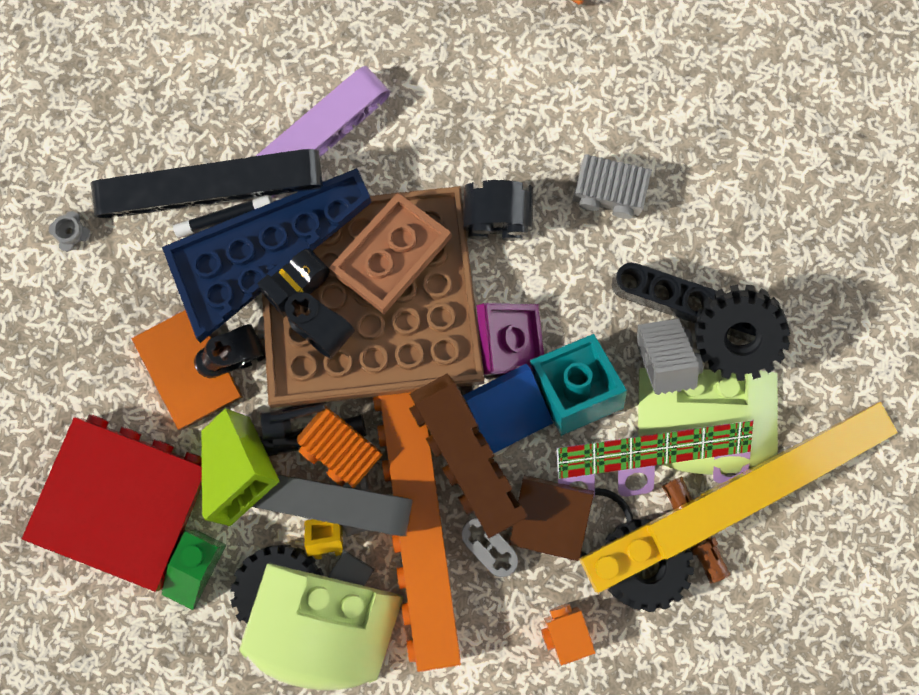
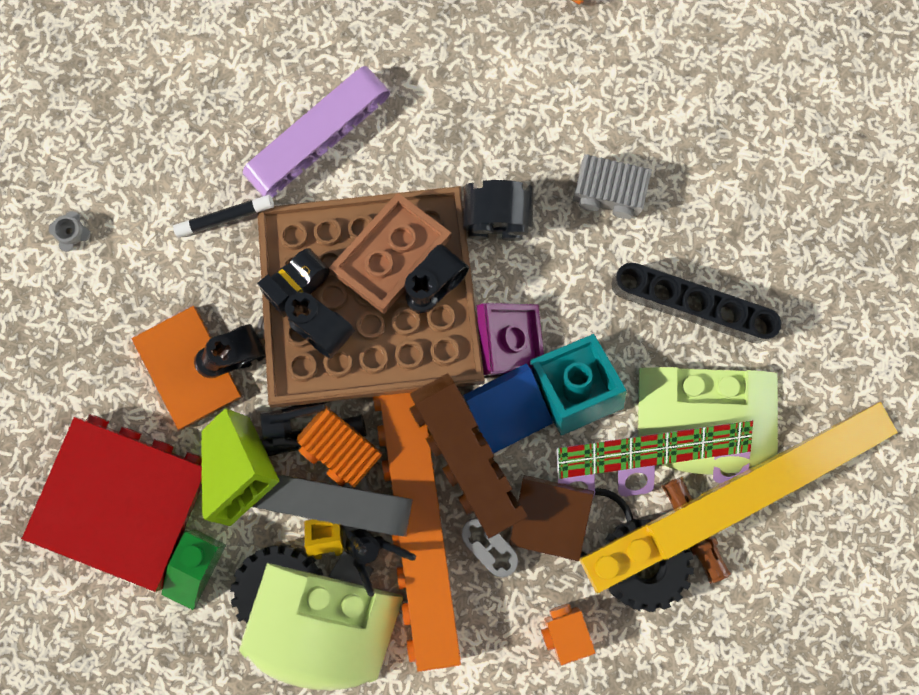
(207, 183): black beam -> none
(224, 263): dark blue wing -> none
(365, 549): none -> black plant
(436, 274): none -> black piece
(669, 356): light grey brick -> none
(738, 307): black tyre -> none

